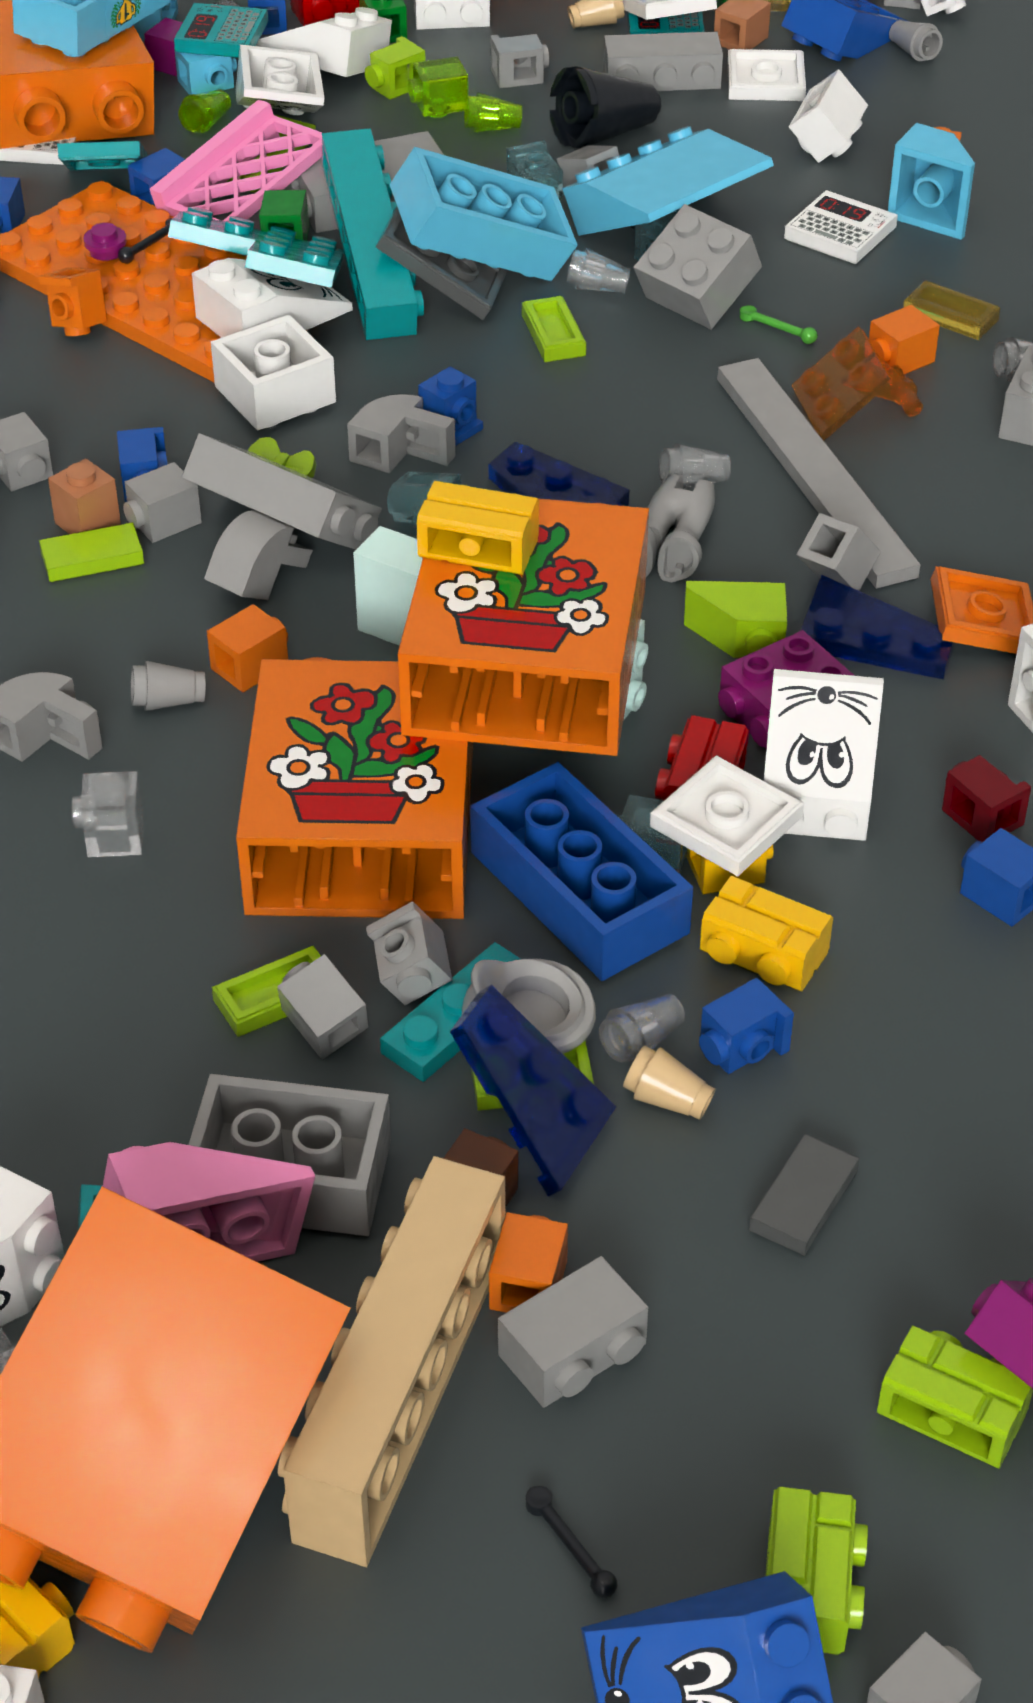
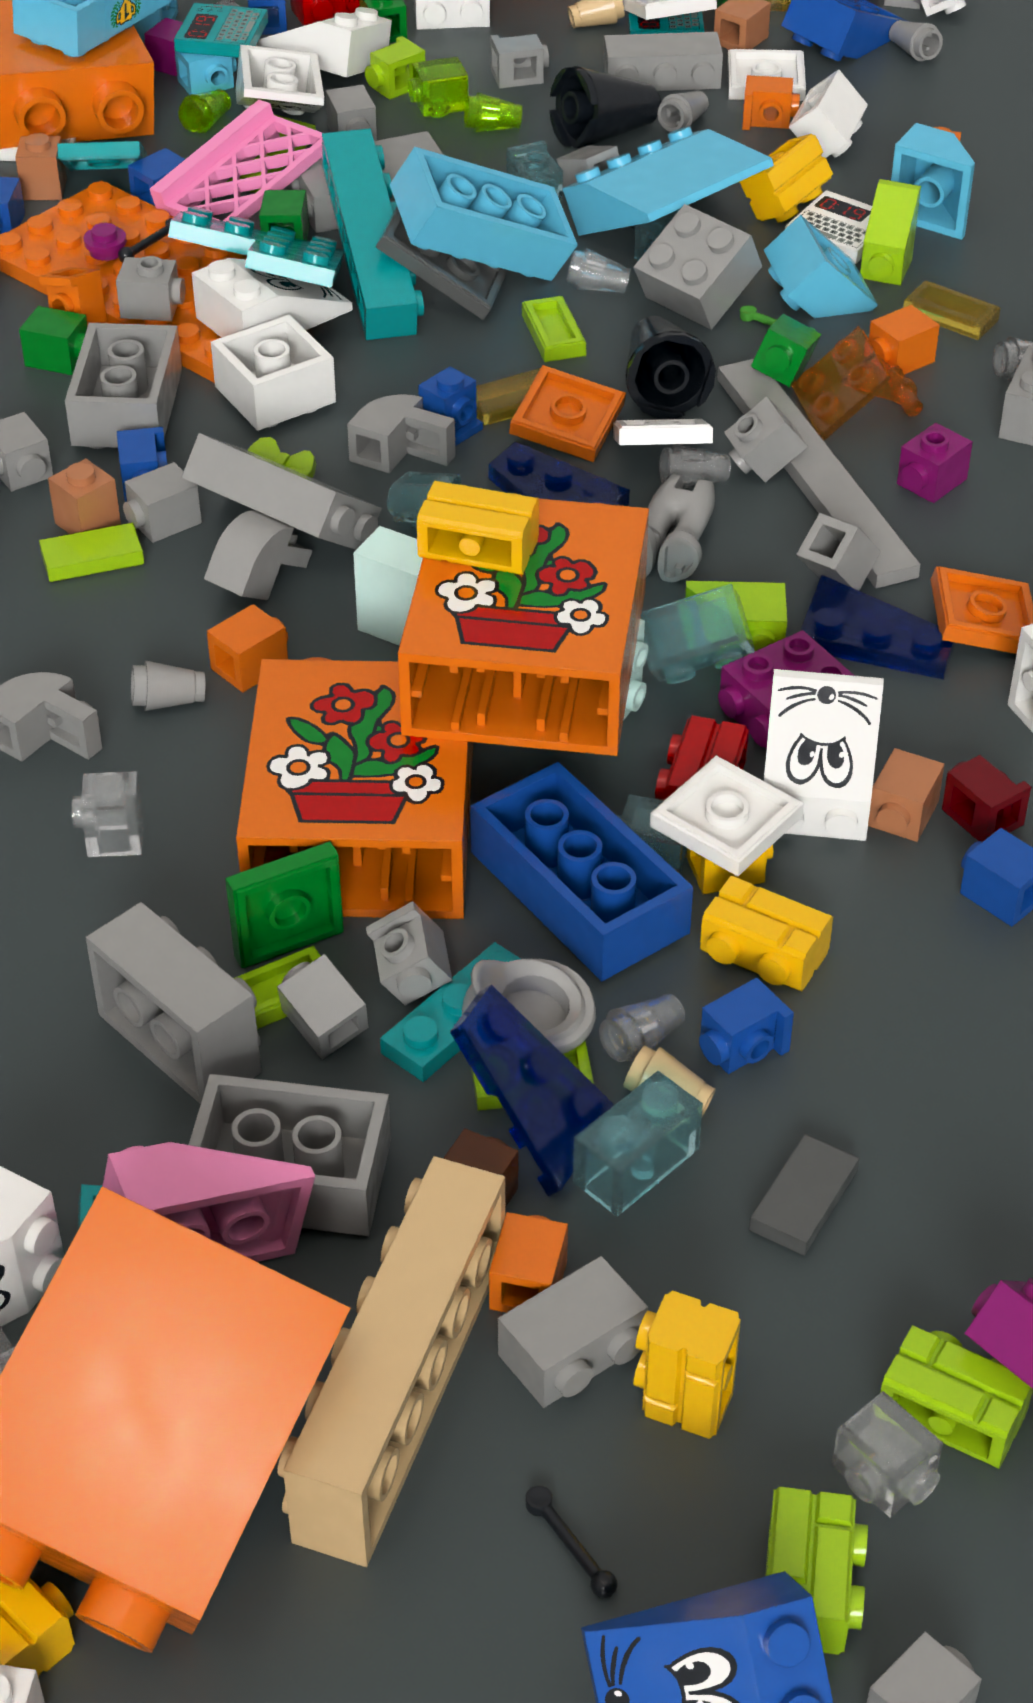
(39, 168): none -> nougat brick
(53, 339): none -> green brick
(122, 382): none -> light grey brick
(149, 288): none -> light grey brick
(173, 1000): none -> light grey brick
(285, 904): none -> green tile
(350, 110): none -> light grey brick
(502, 397): none -> clear yellow tile
(567, 413): none -> orange tile
(637, 1143): none -> clear light blue brick
(662, 431): none -> white tile
(667, 369): none -> black cone
(681, 109): none -> light grey cone
(687, 1363): none -> yellow brick
(696, 634): none -> clear light blue brick
(764, 440): none -> light grey brick
(769, 102): none -> orange brick
(786, 350): none -> green brick
(792, 180): none -> yellow brick
(816, 273): none -> medium azure slope
(887, 1455): none -> clear brick
(890, 232): none -> lime slope
(905, 794): none -> nougat brick
(934, 462): none -> magenta brick

